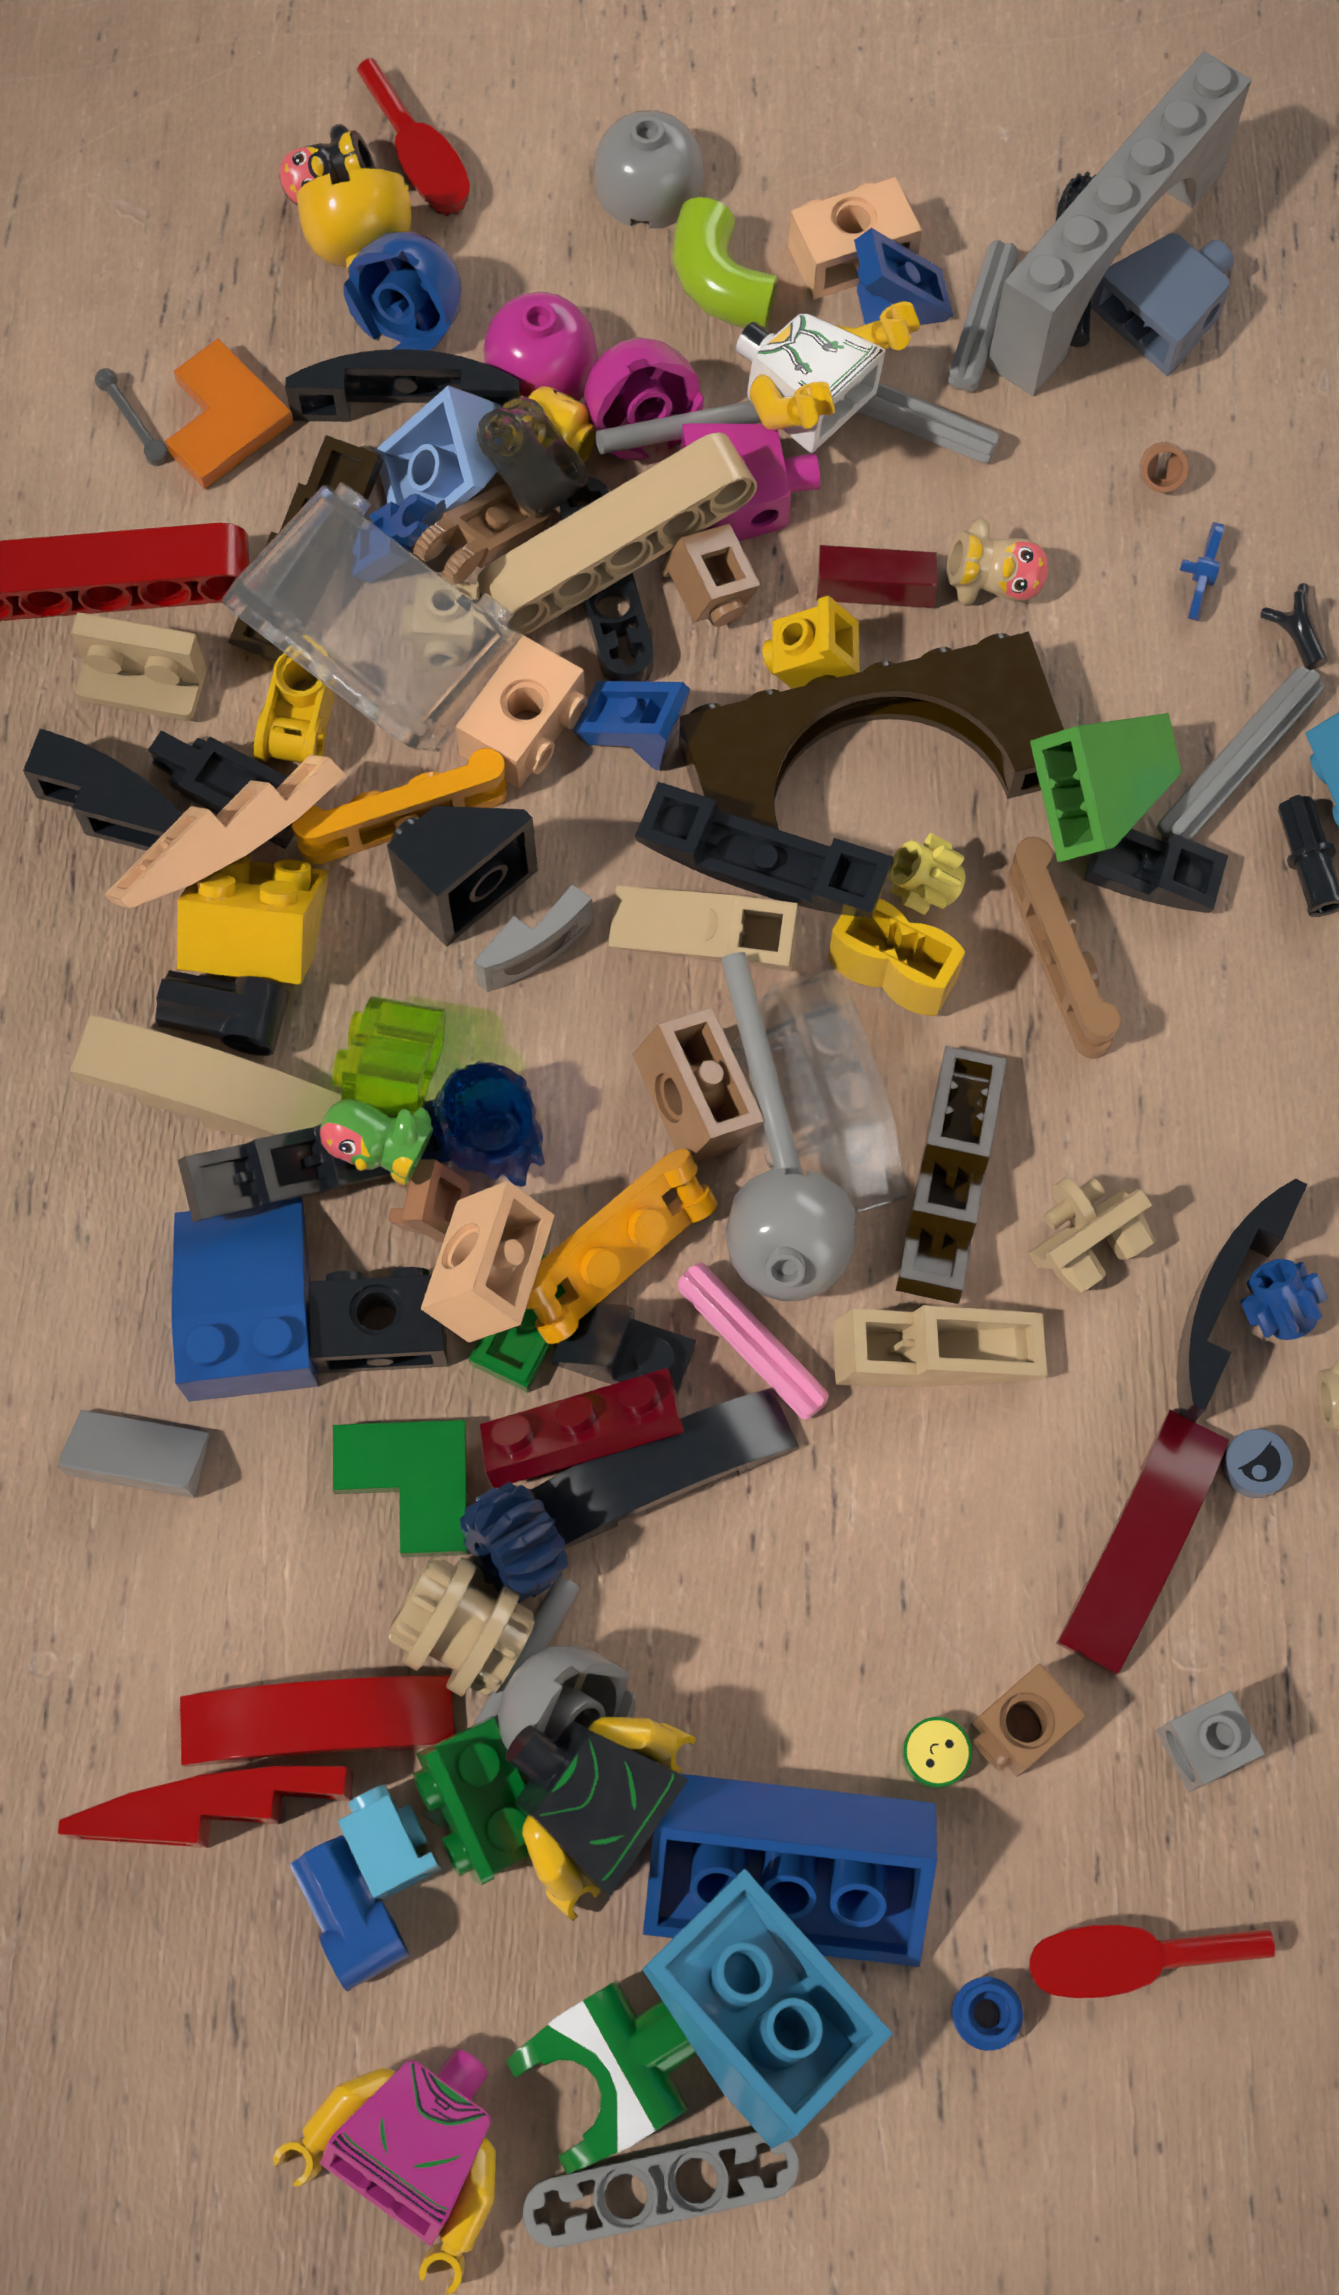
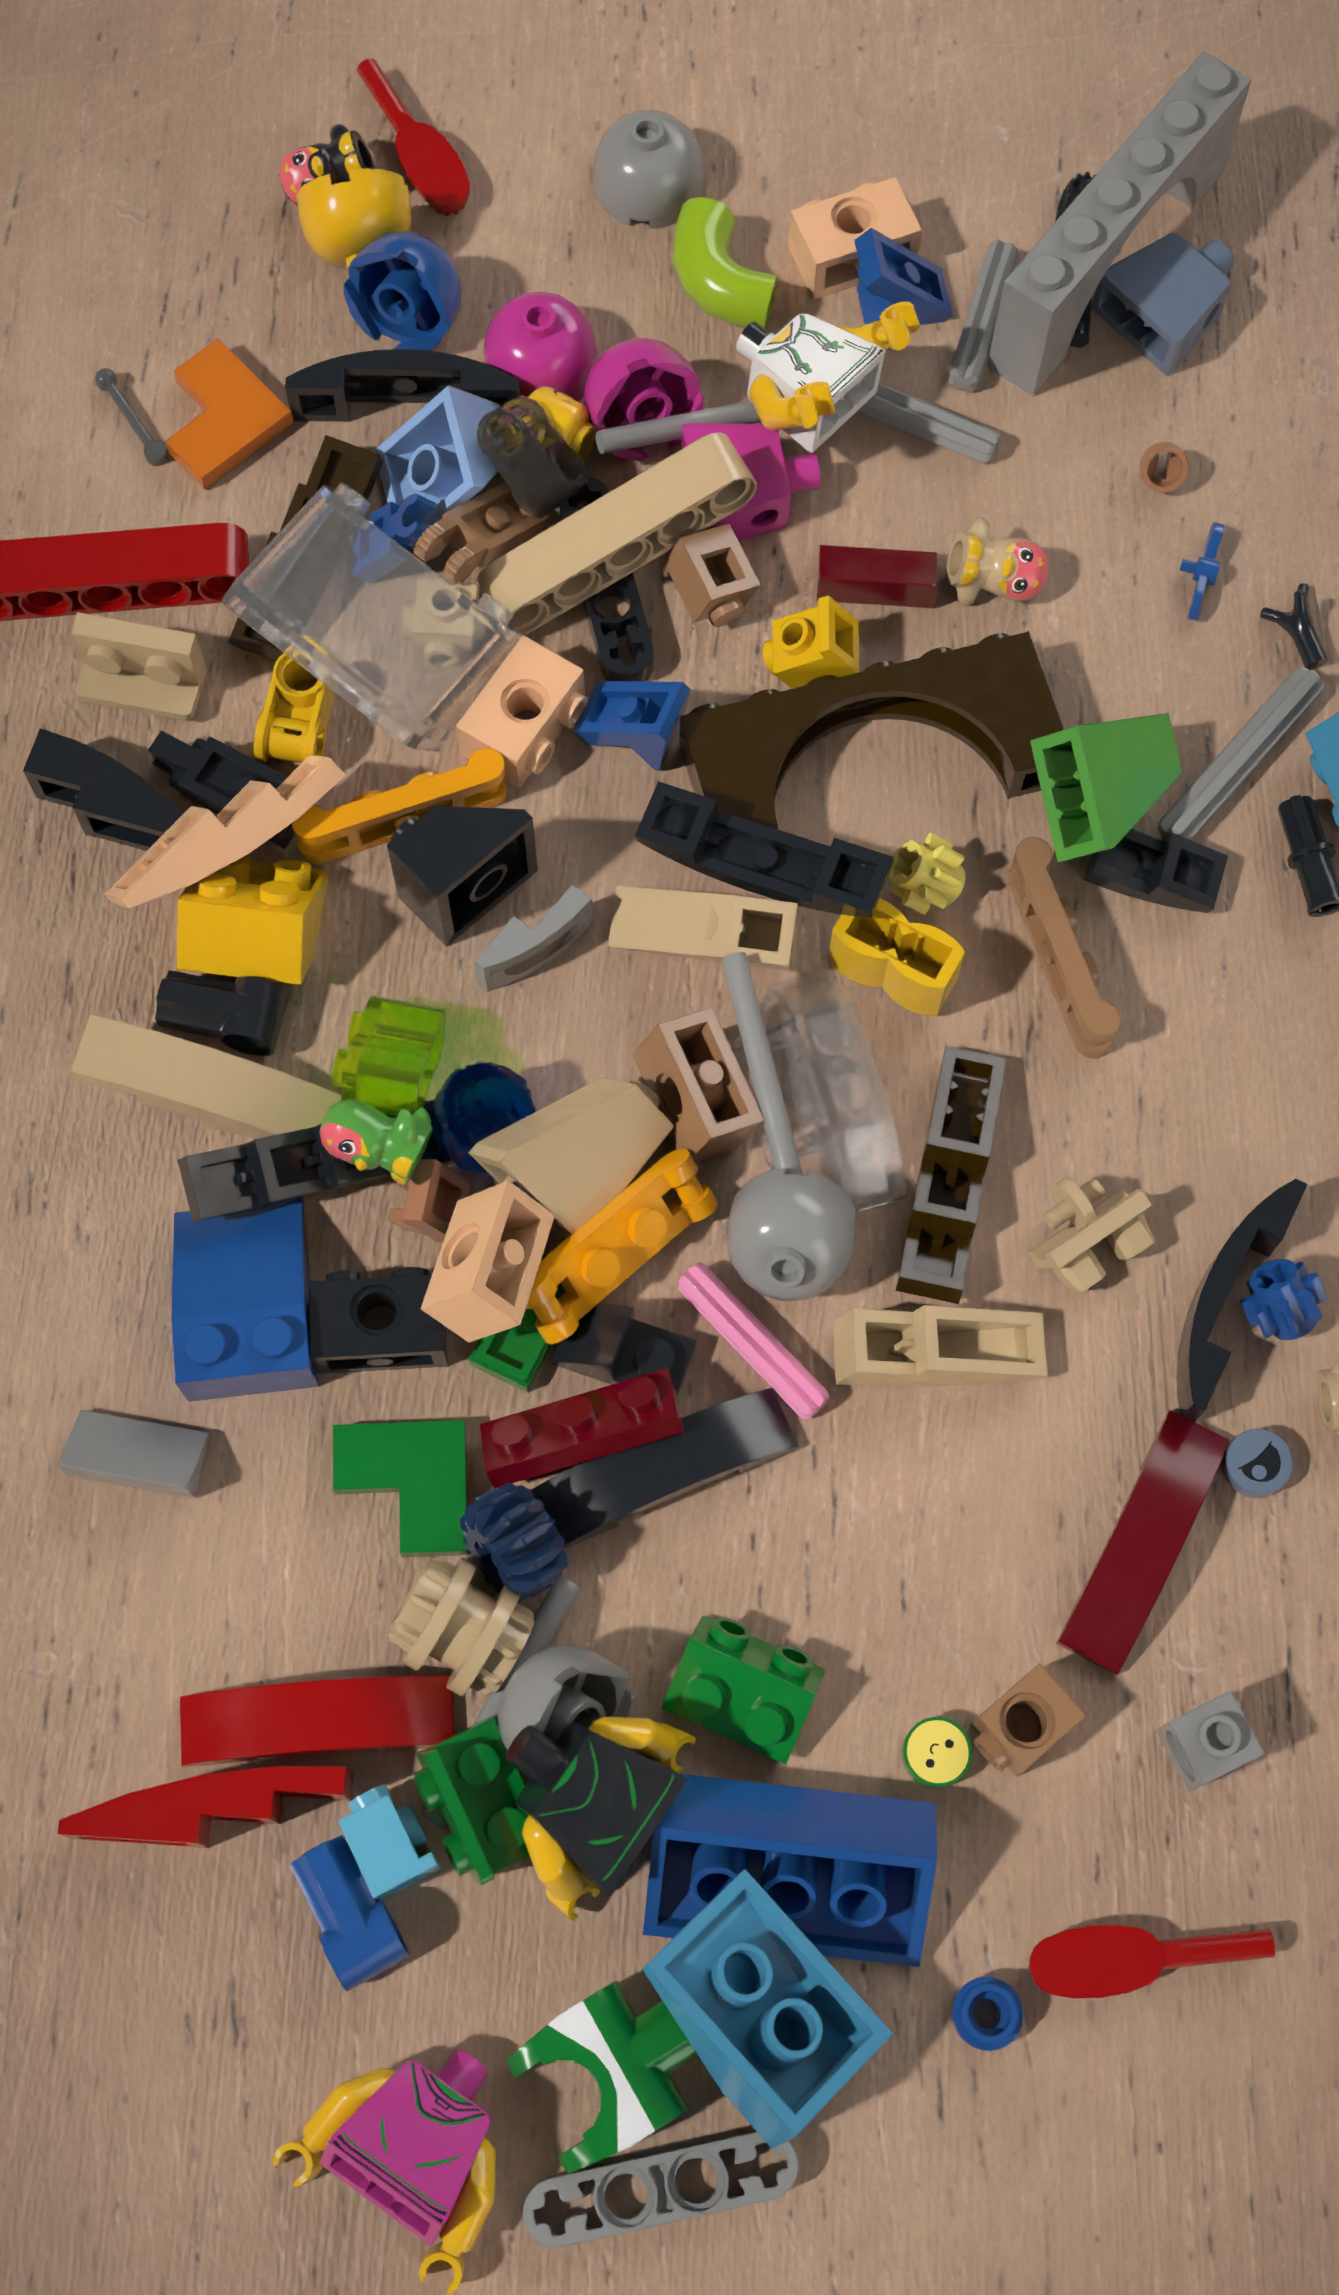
(578, 1149): none -> tan slope
(744, 1687): none -> green bracket

